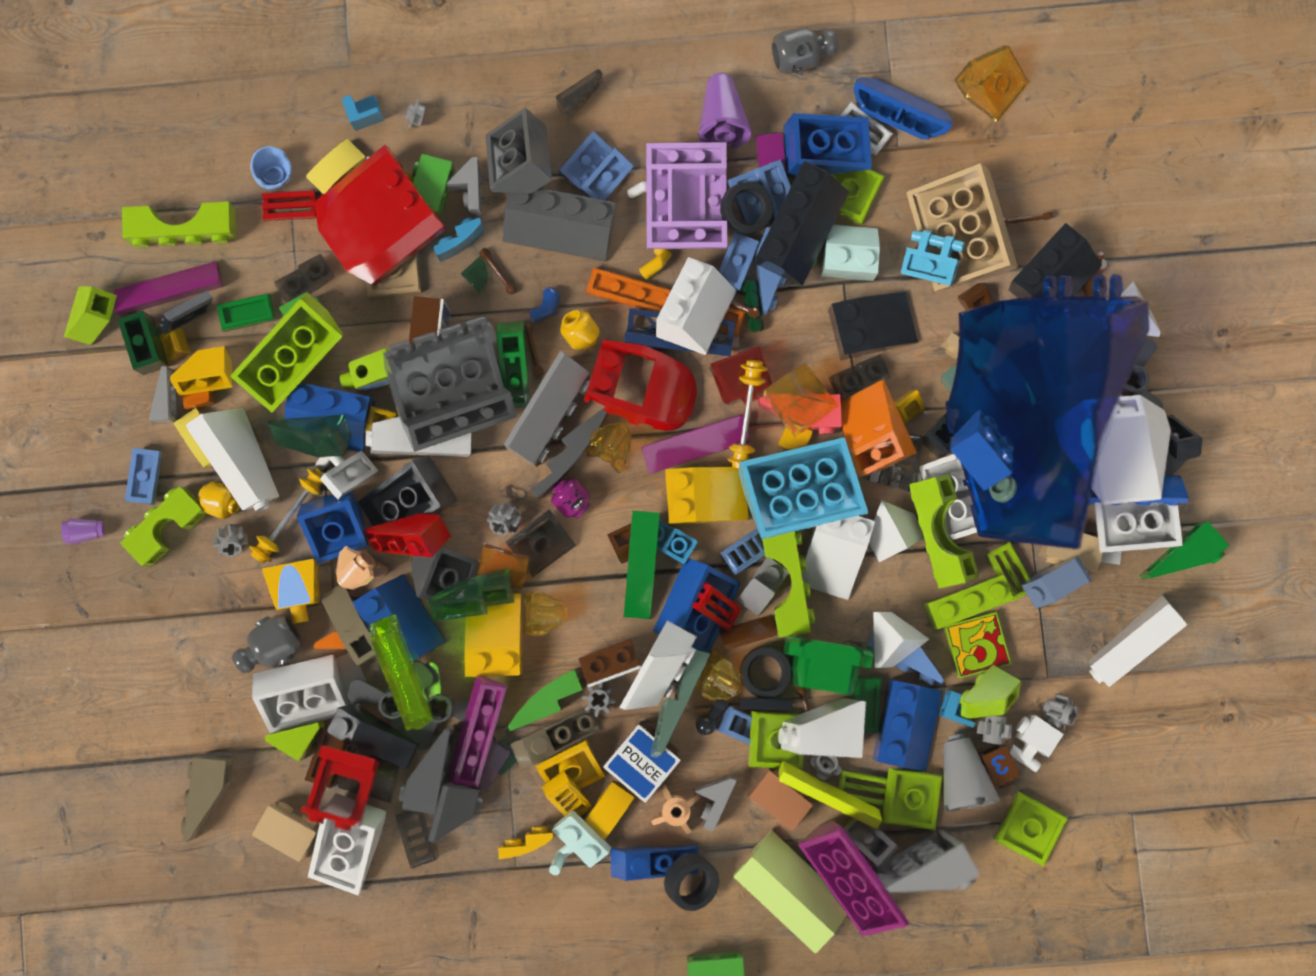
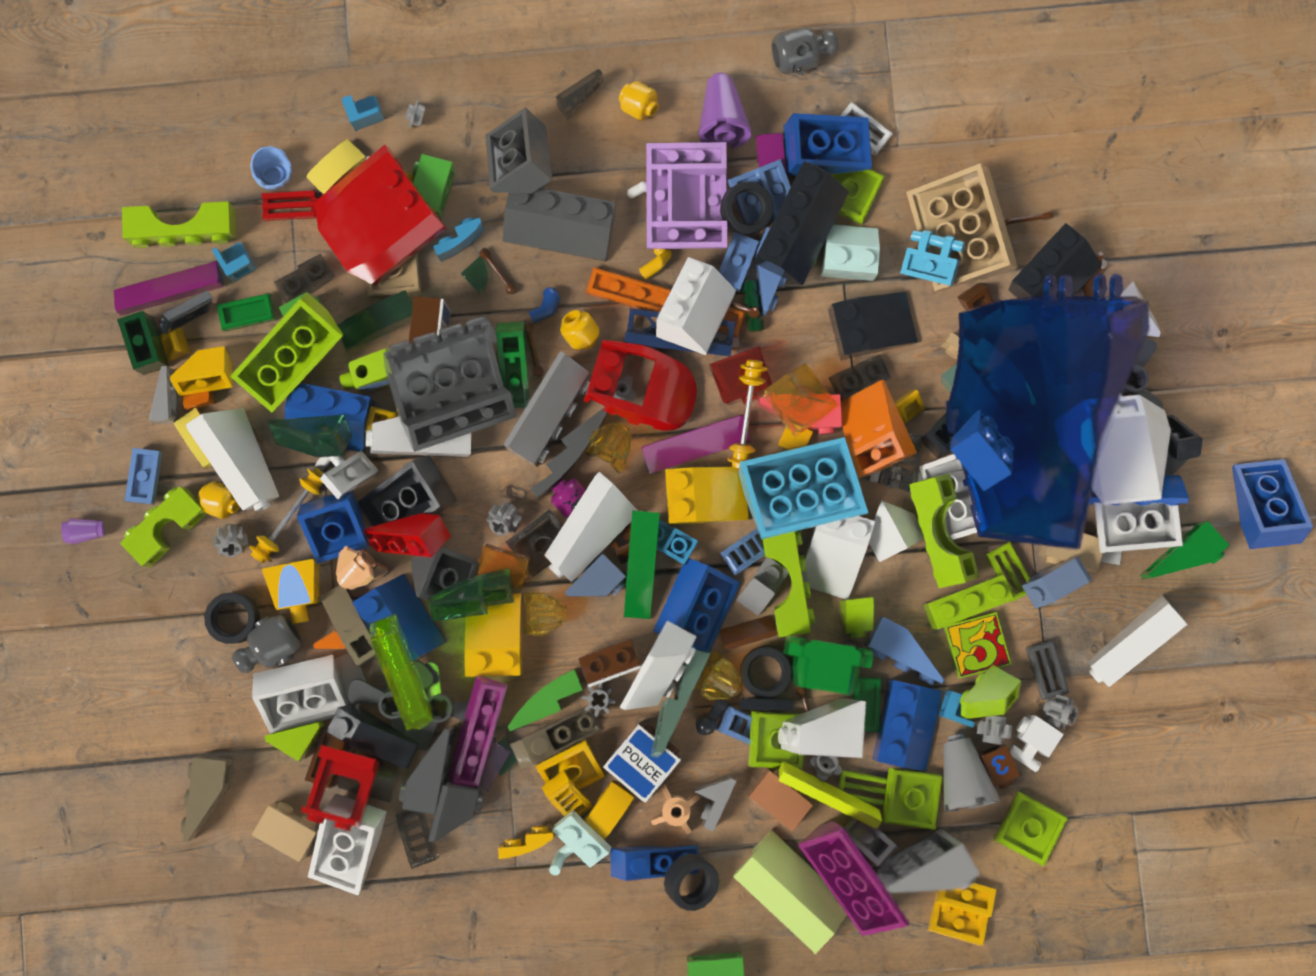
(89, 314): lime slope -> none
(214, 606): none -> black tyre
(235, 261): none -> dark azure panel
(376, 320): none -> clear green slope
(469, 180): light grey slope -> none
(590, 528): none -> white slope
(595, 168): medium blue slope -> none
(598, 580): none -> sand blue slope
(628, 393): none -> light grey plate
(638, 100): none -> yellow head
(705, 600): red tile -> none
(857, 616): none -> lime slope
(894, 639): white slope -> none
(901, 109): blue brick -> none
(963, 913): none -> yellow slope
(992, 81): clear yellow slope -> none
(1004, 489): sand green plate -> none
(1037, 672): none -> dark grey tile
(1270, 505): none -> blue slope

